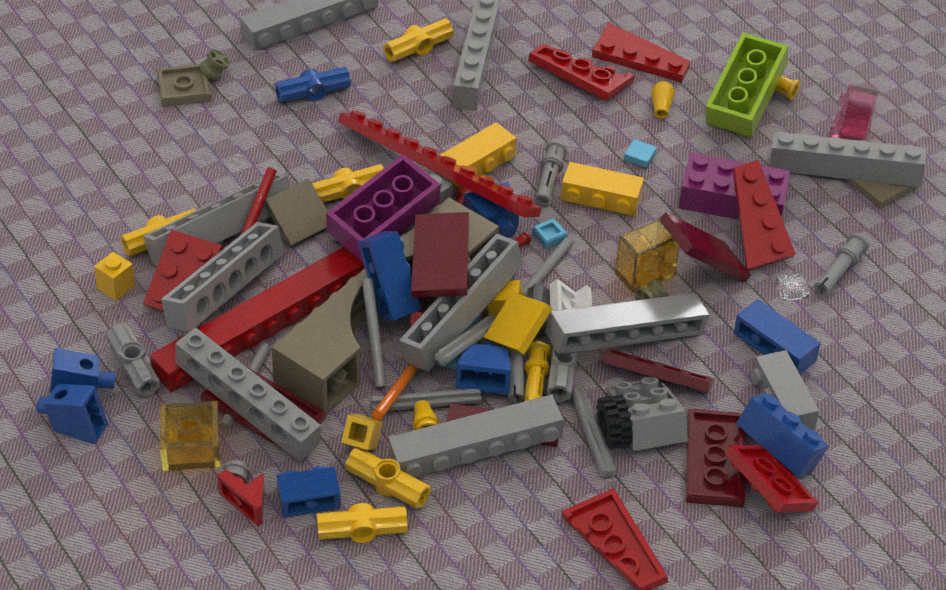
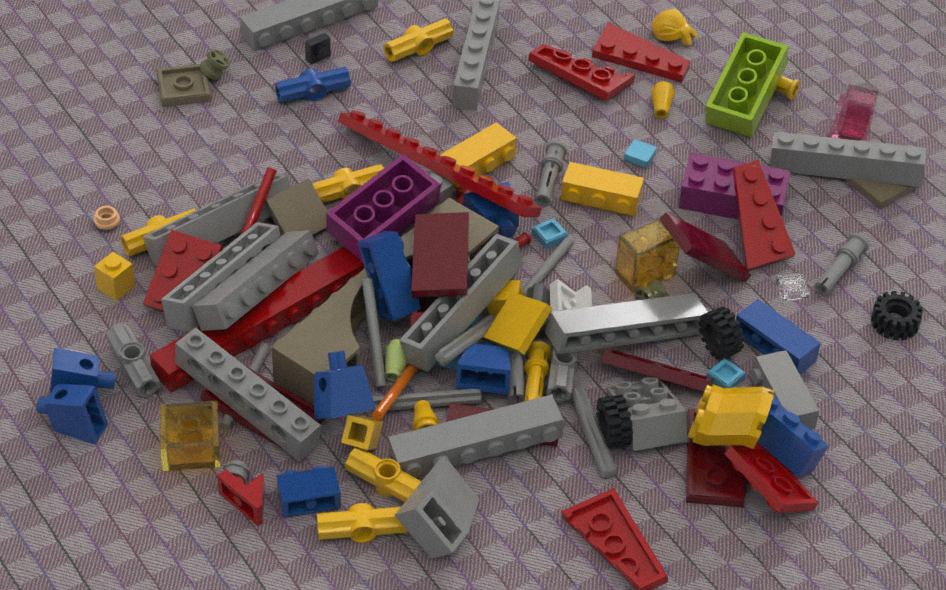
(106, 217): none -> light nougat plate
(255, 280): none -> light grey brick
(317, 48): none -> black plate
(341, 389): none -> blue torso
(394, 360): none -> yellowish green cone
(439, 510): none -> light grey slope
(671, 26): none -> yellow piece
(721, 333): none -> black tyre
(726, 374): none -> medium azure tile
(731, 416): none -> yellow brick
(892, 325): none -> black tyre

